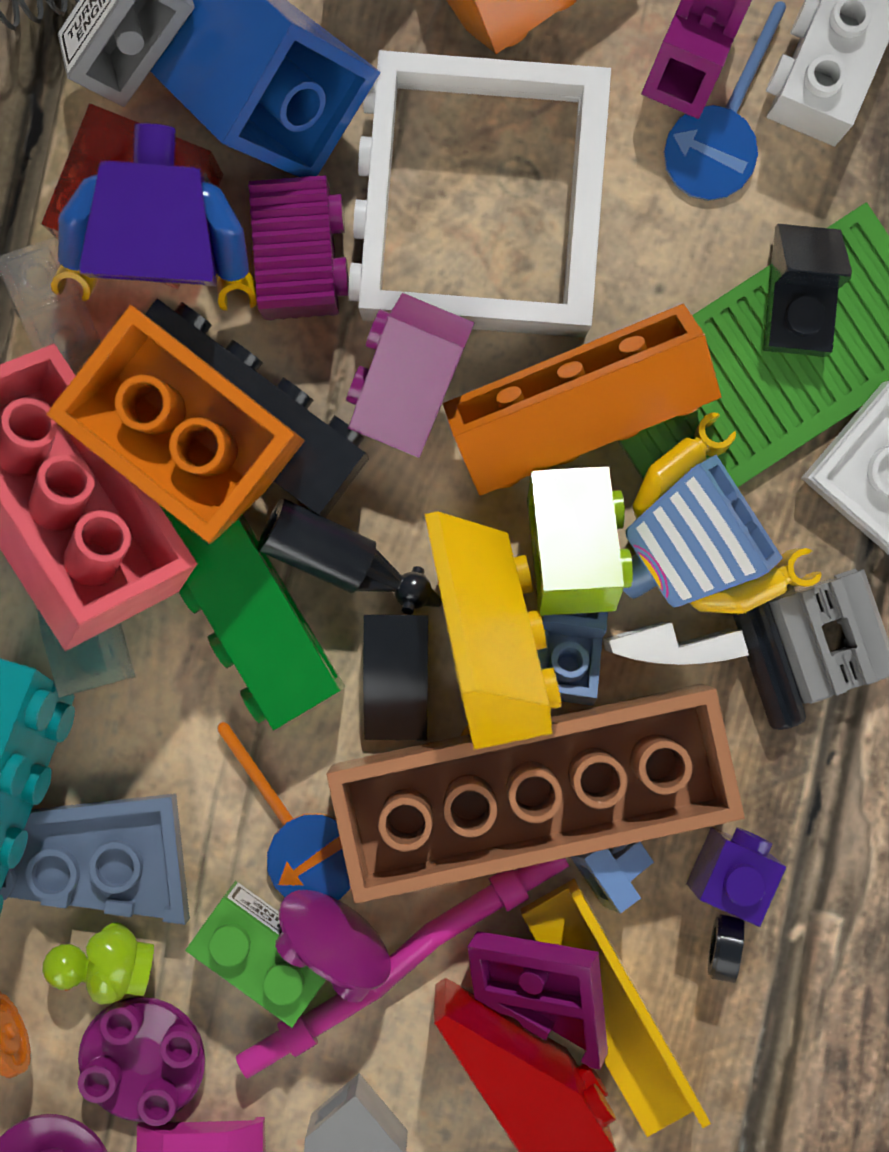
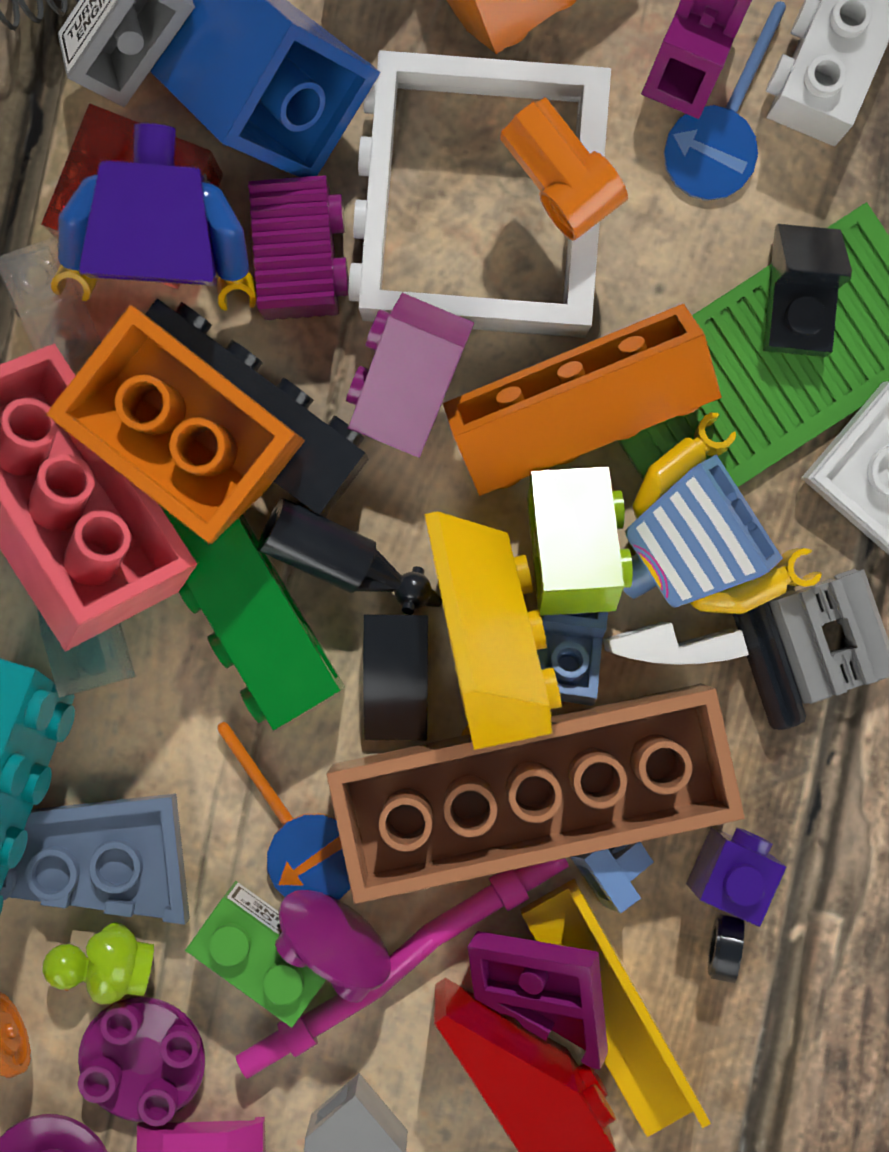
(574, 185): none -> orange piece

